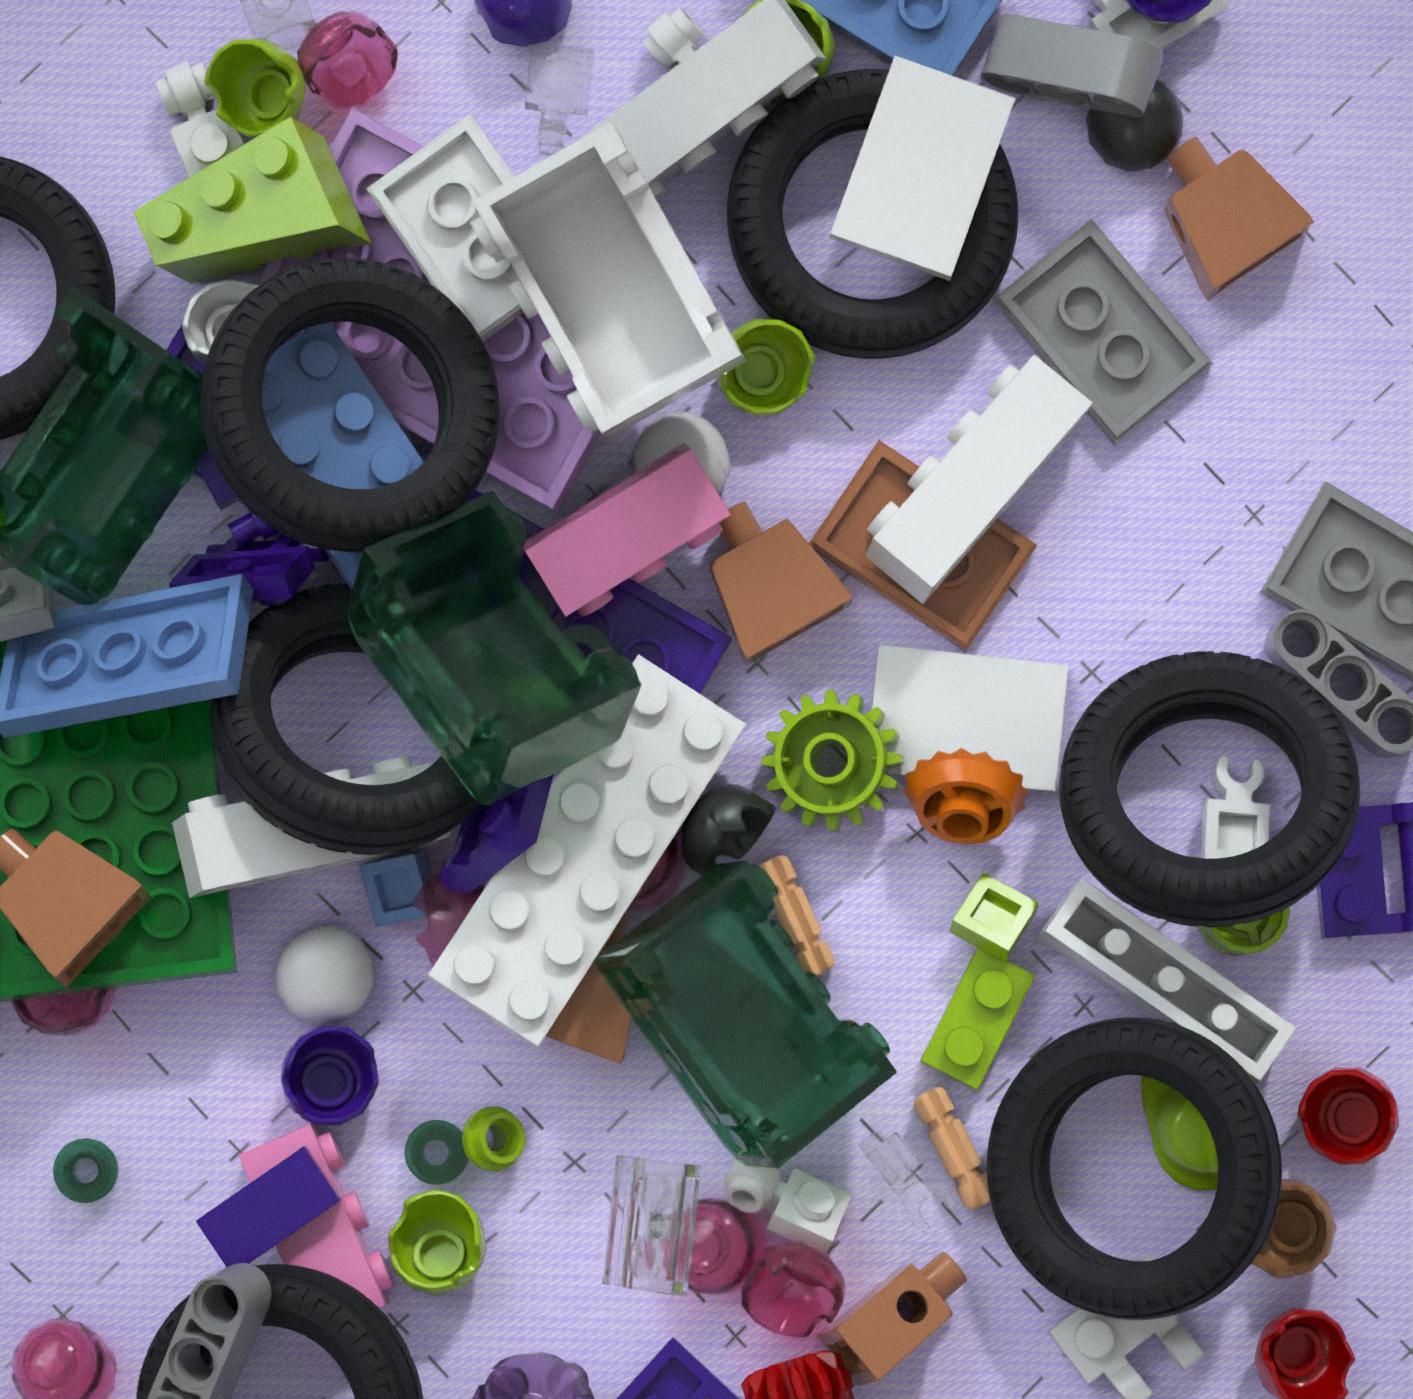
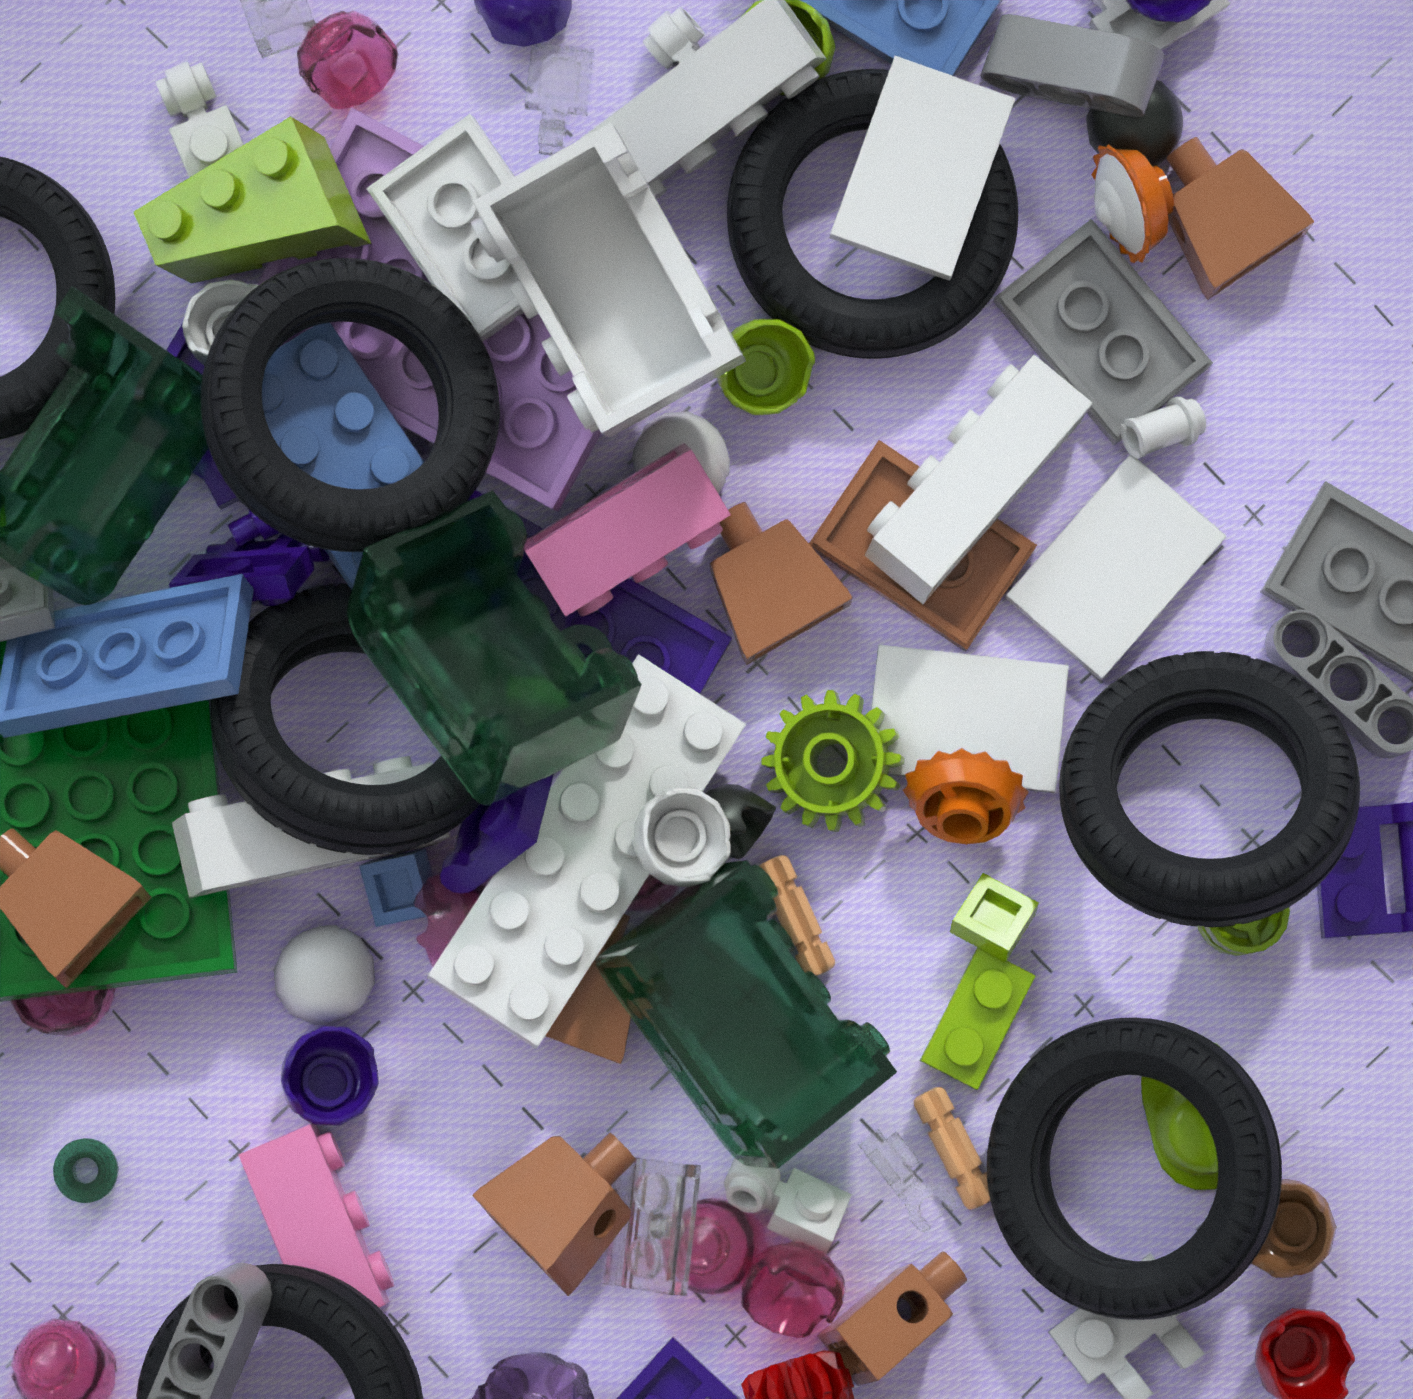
(255, 85): lime hair -> none
(269, 1209): dark purple tile -> none
(415, 1155): clear green plate -> none
(437, 1242): lime hair -> none
(508, 1138): lime plate -> none
(561, 1205): none -> nougat torso
(682, 837): none -> white hair
(1115, 566): none -> white tile
(1131, 200): none -> piece
(1163, 977): white brick -> none
(1176, 423): none -> white pin
(1234, 821): white plate -> none
(1349, 1115): red hair -> none

